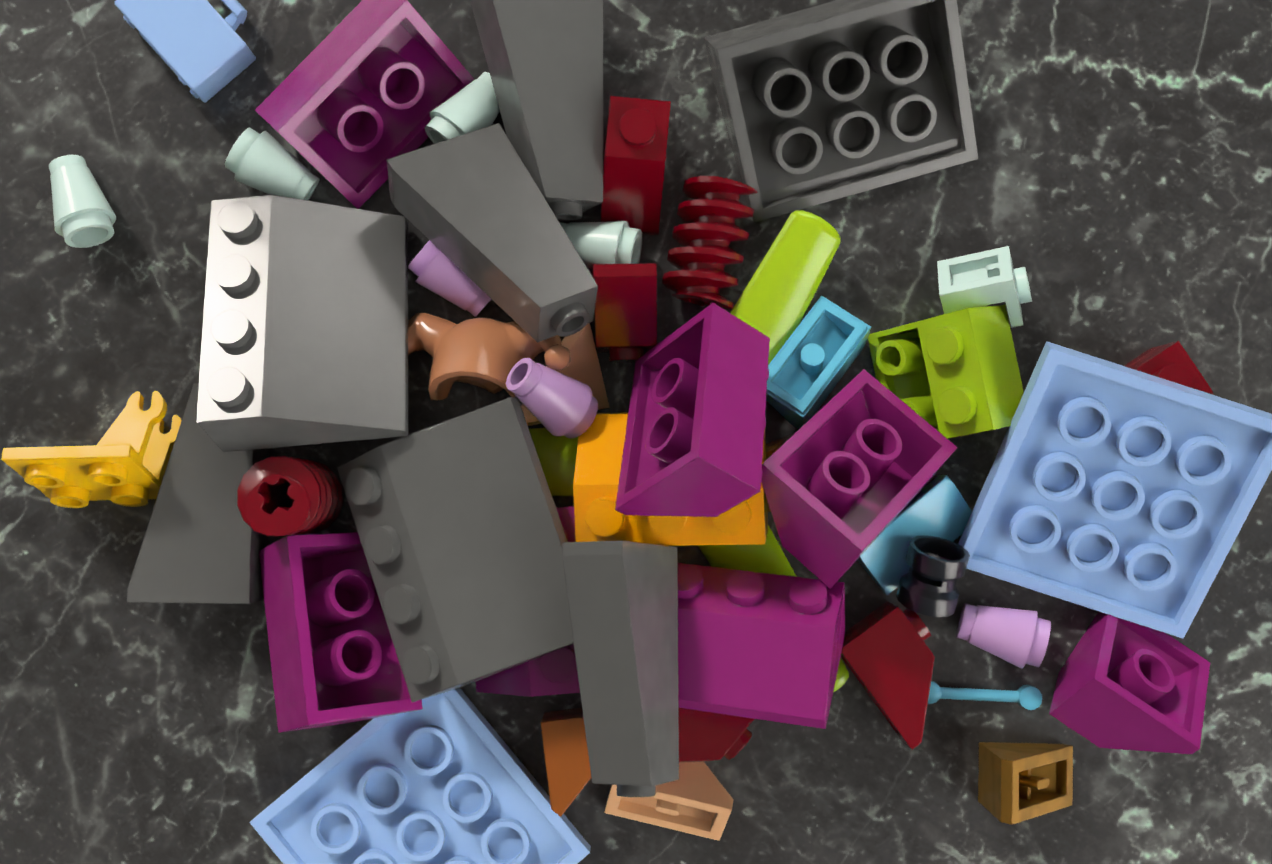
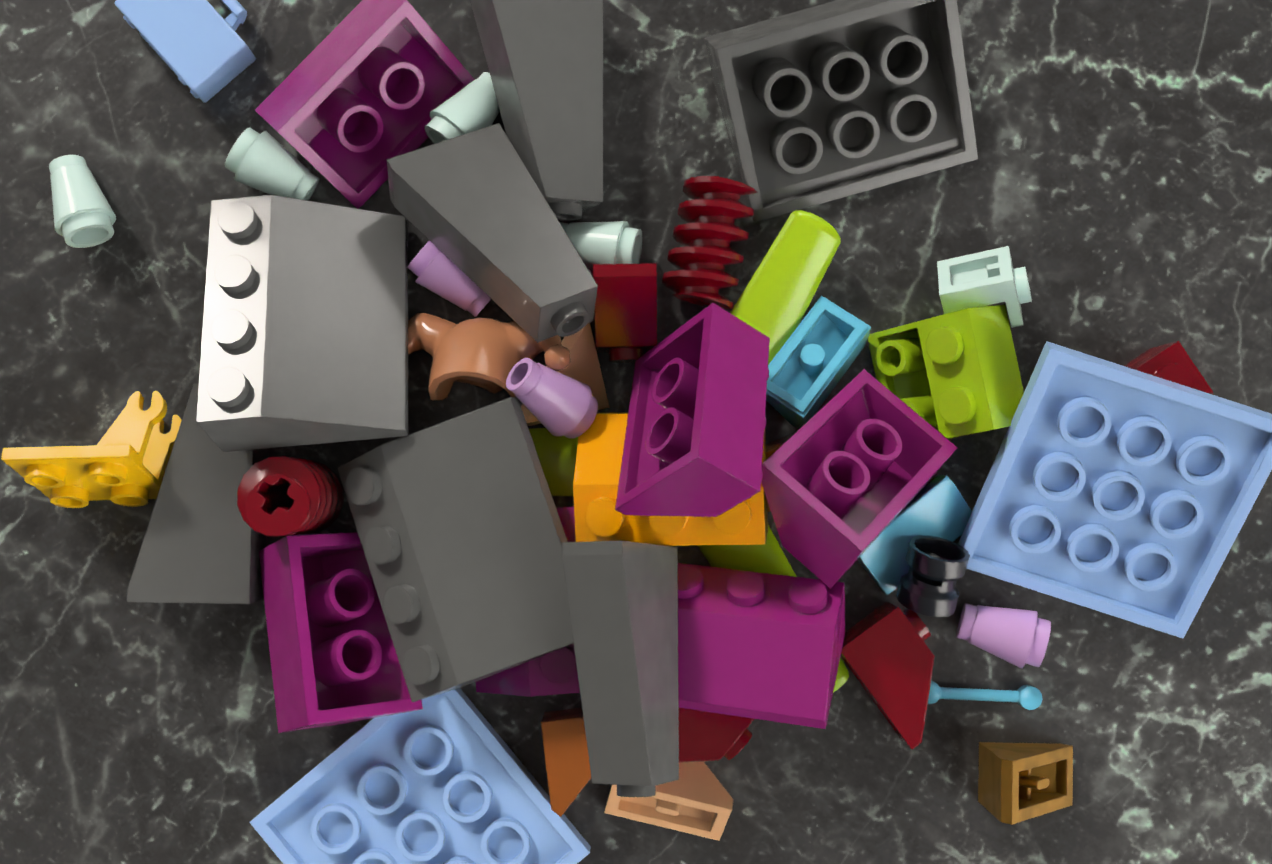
(635, 162): dark red slope -> none
(1132, 689): magenta slope -> none

